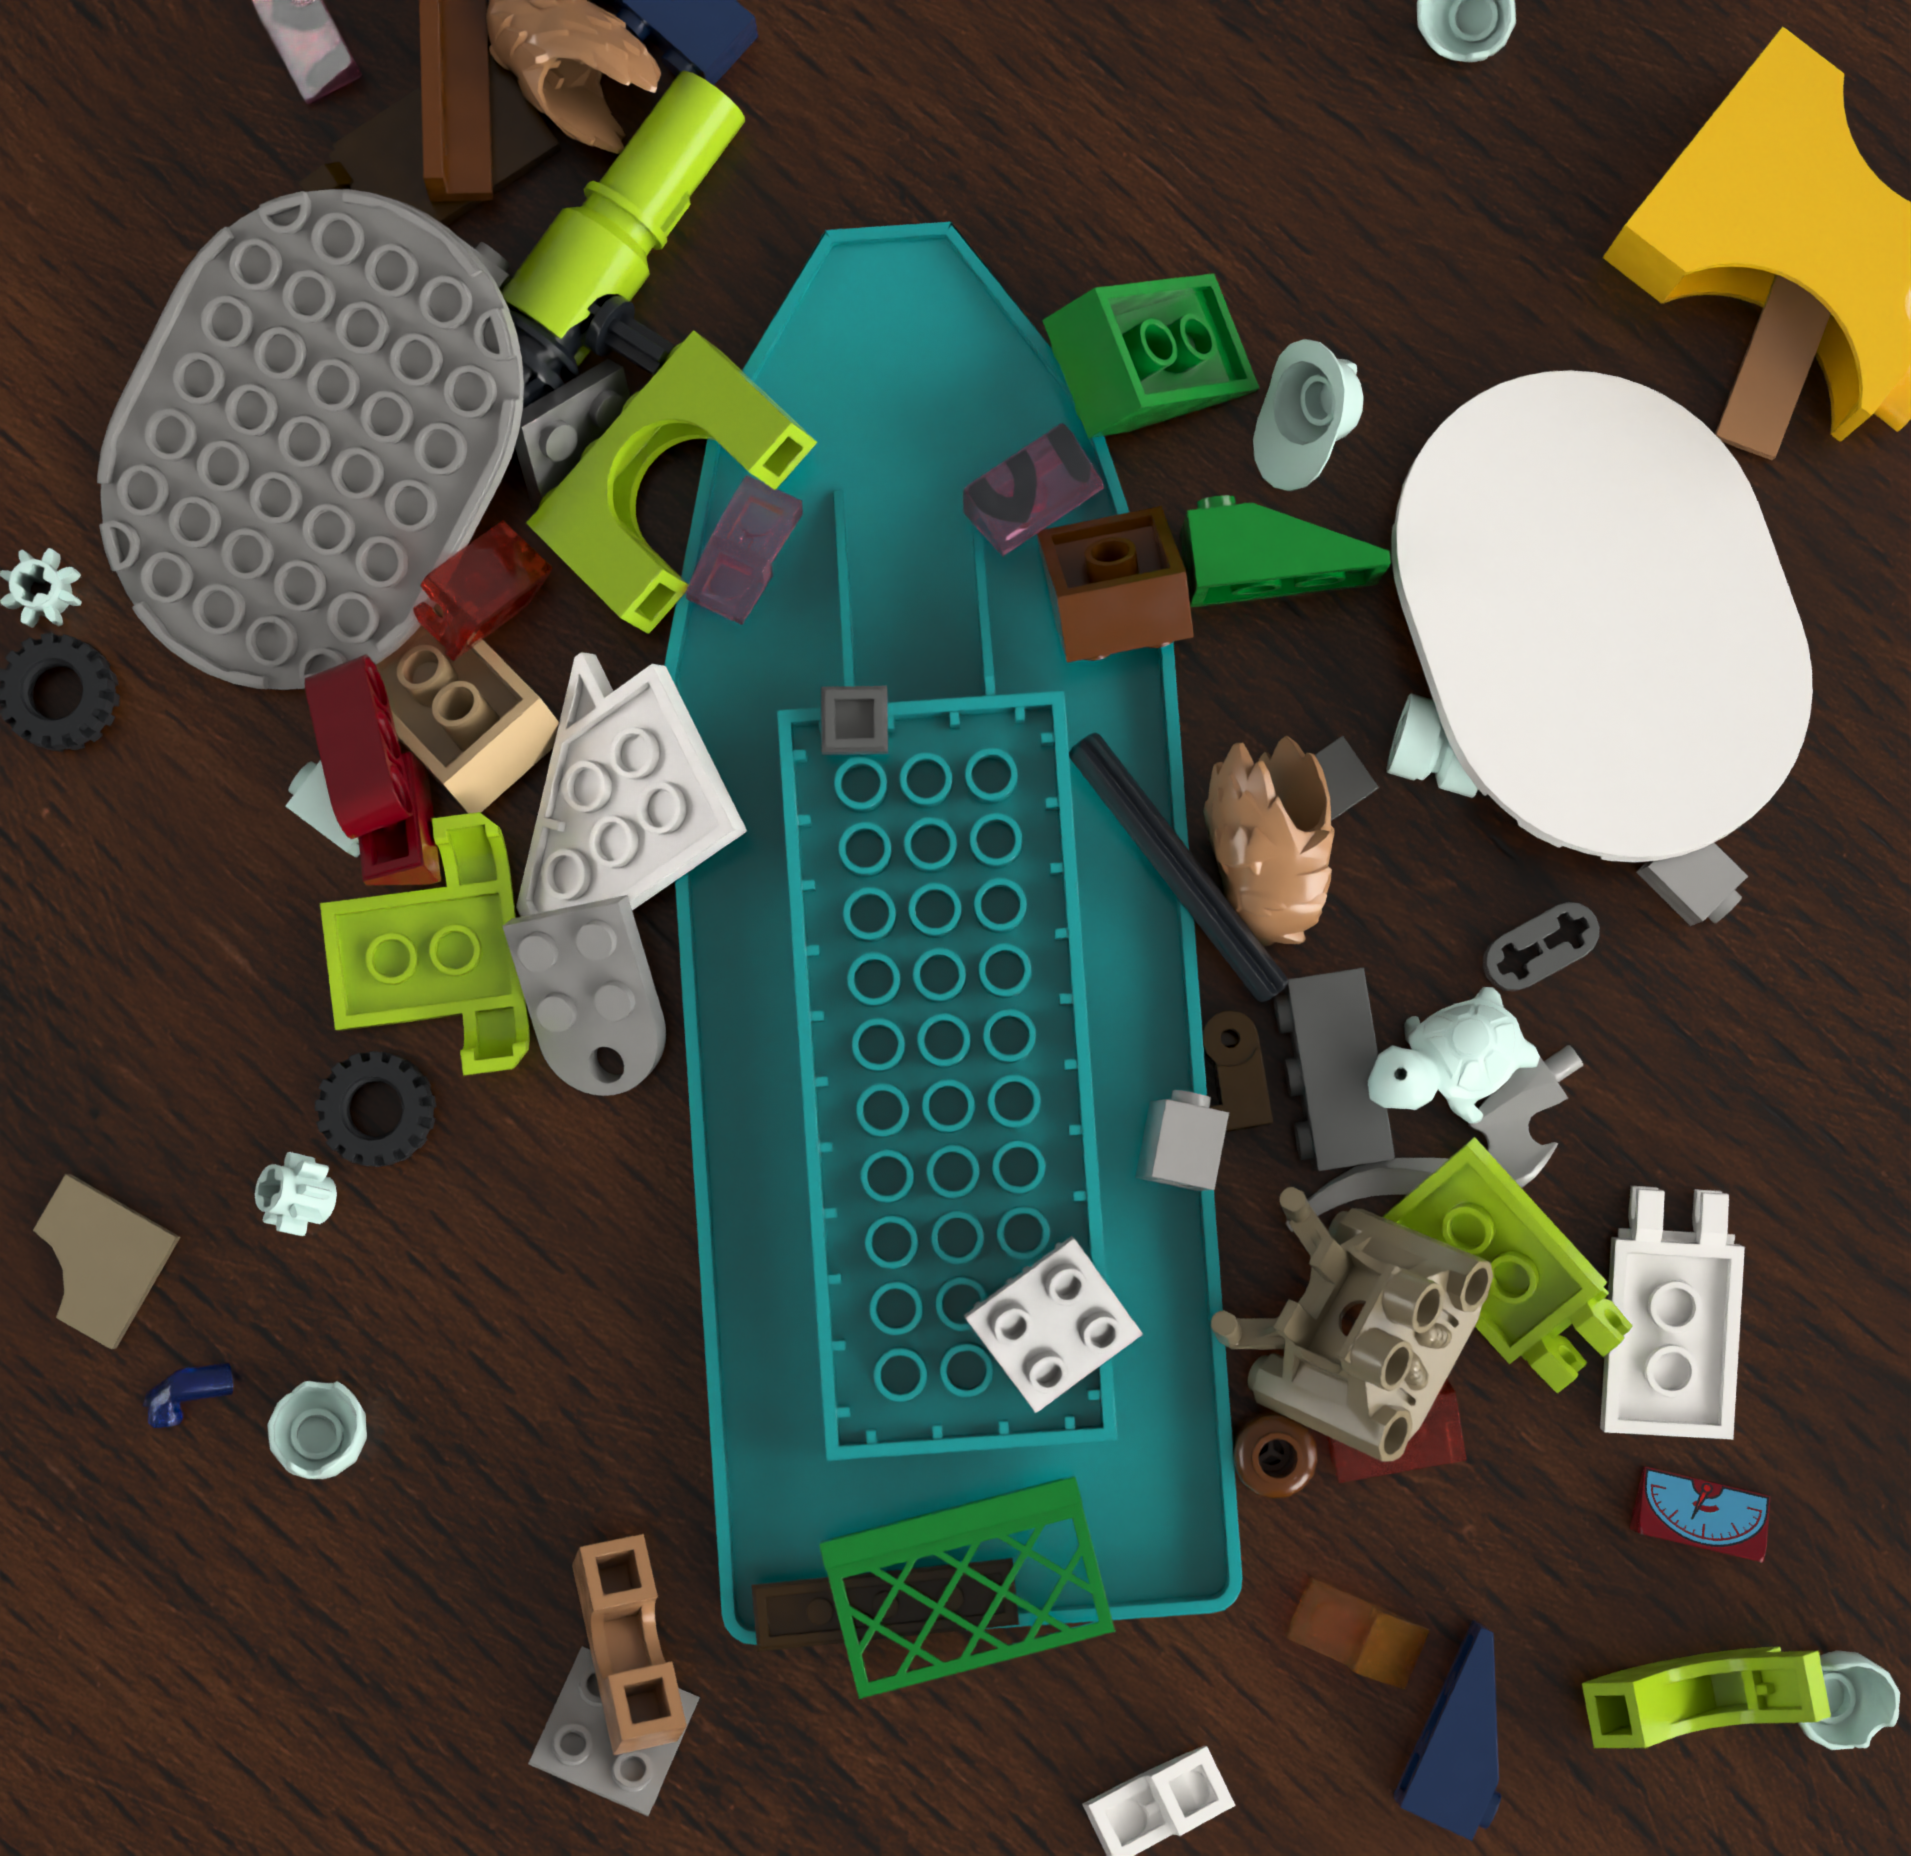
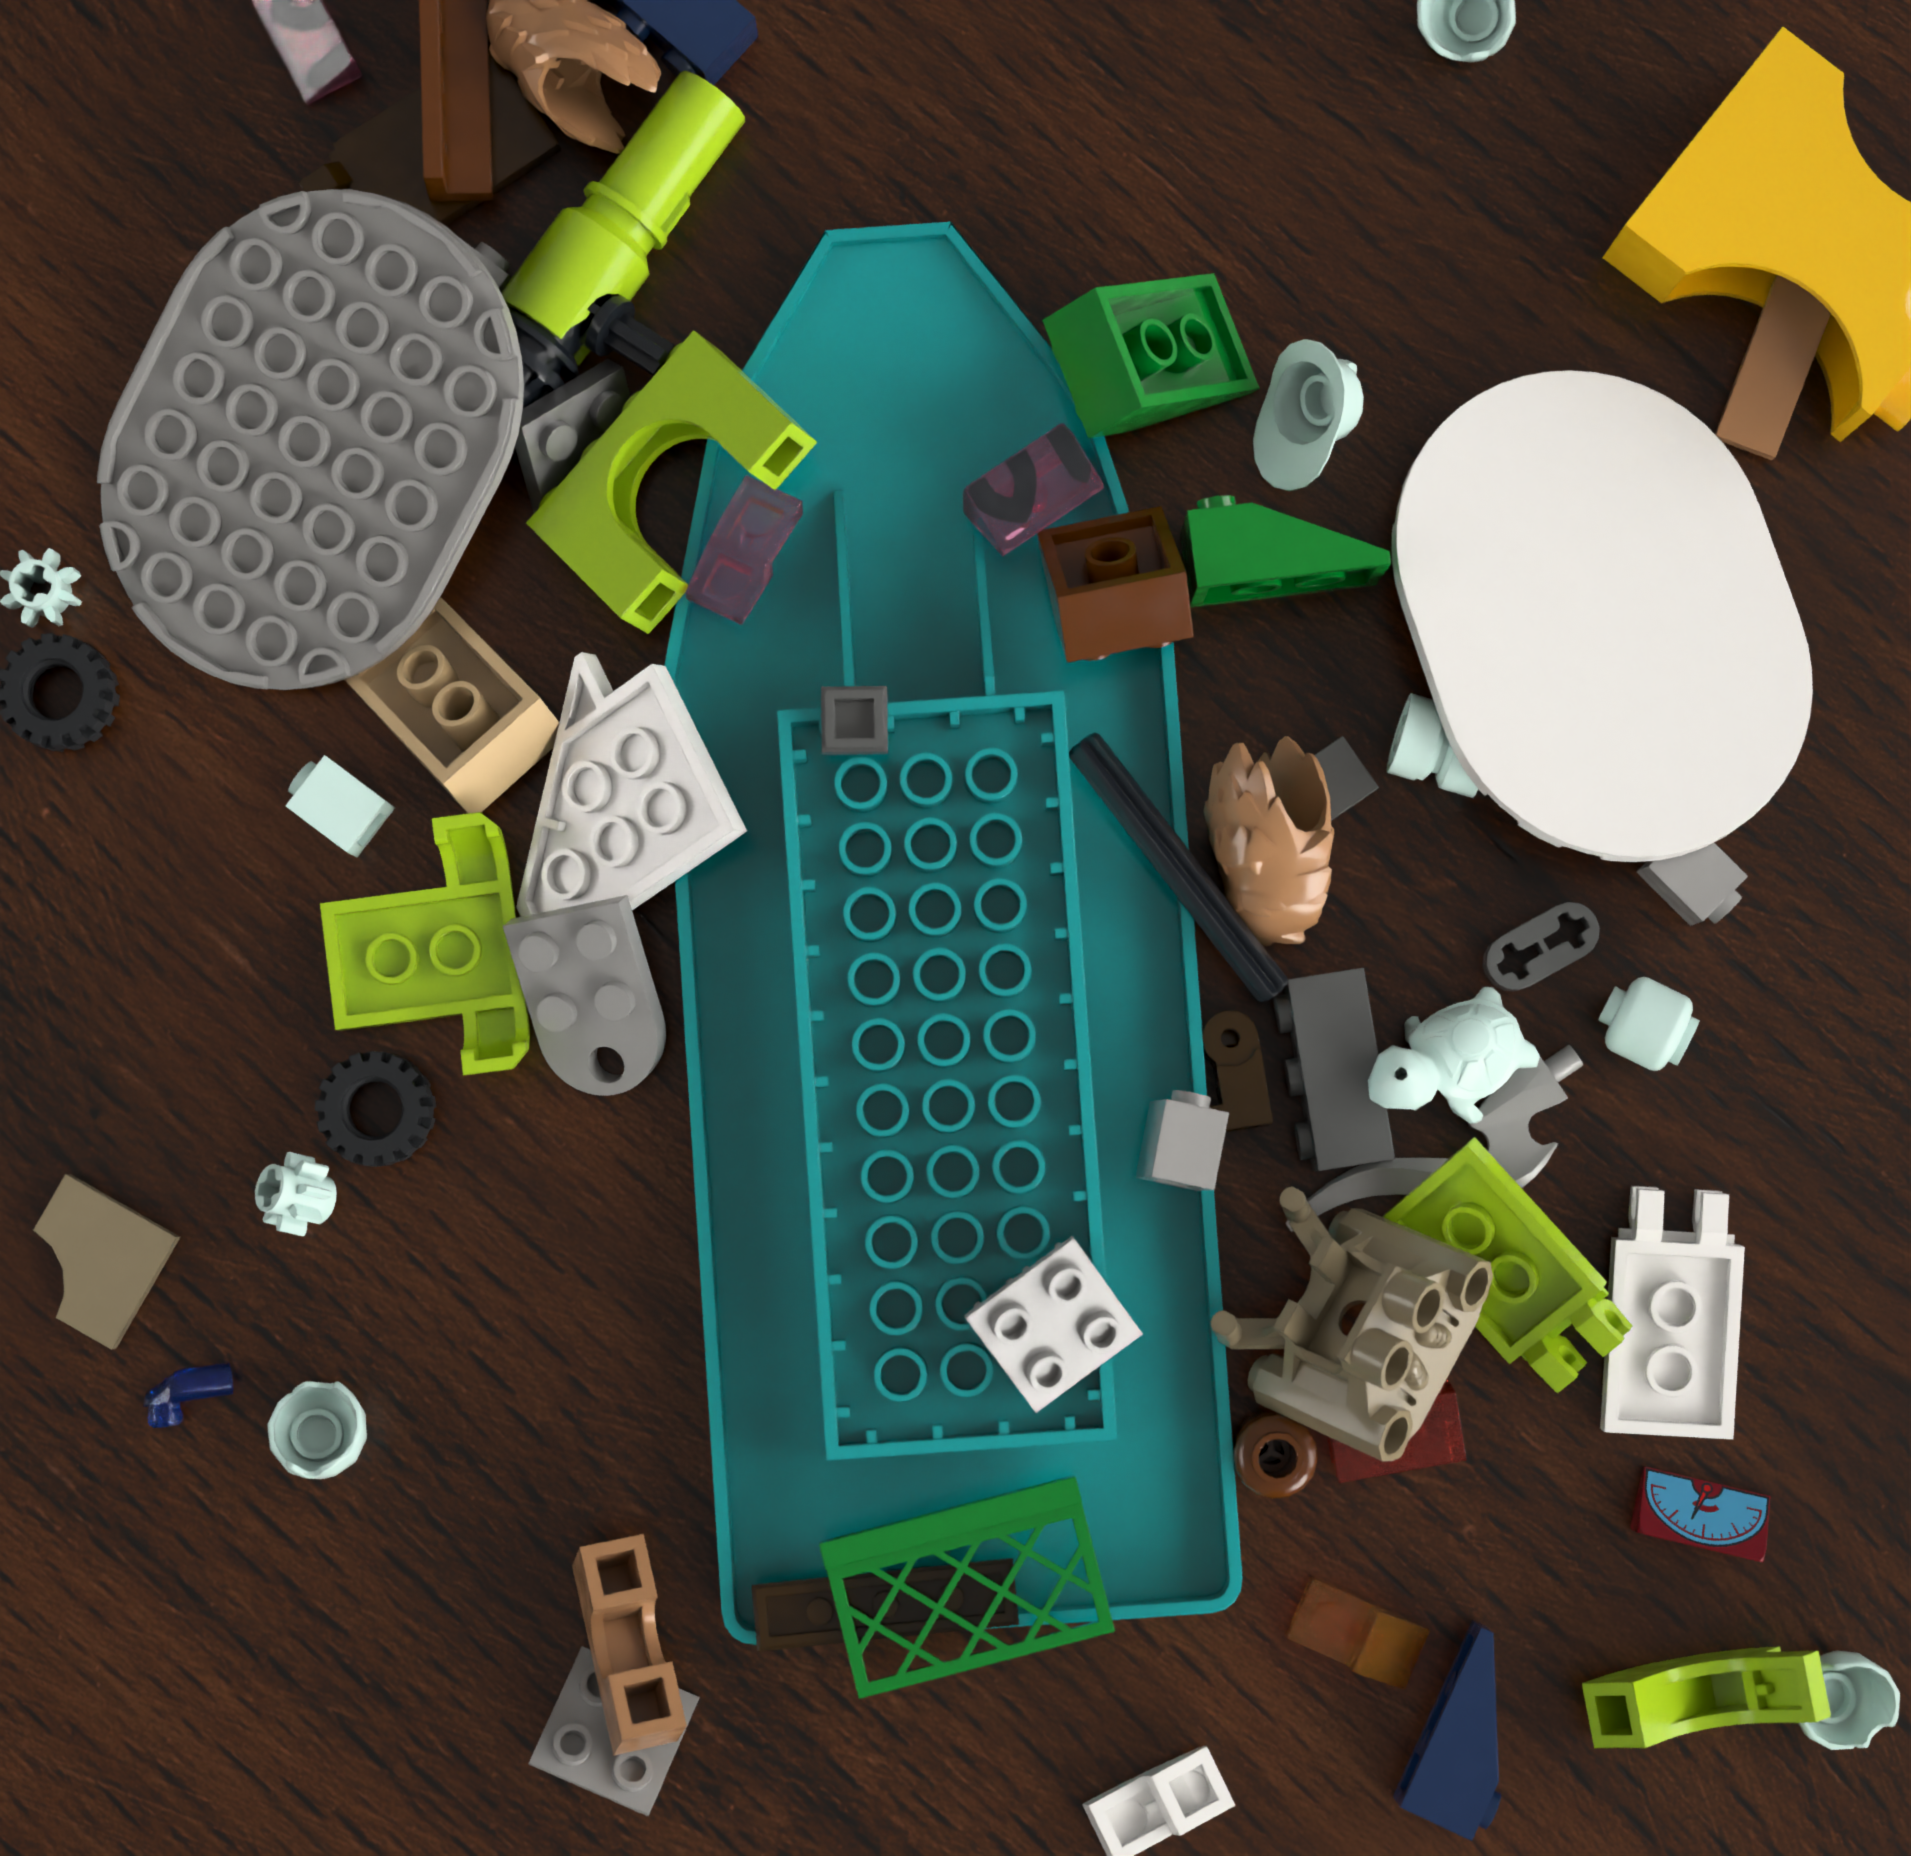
(358, 747): dark red beam -> none
(406, 849): dark red slope -> none
(481, 589): clear red hinge -> none
(1648, 1023): none -> light aqua head

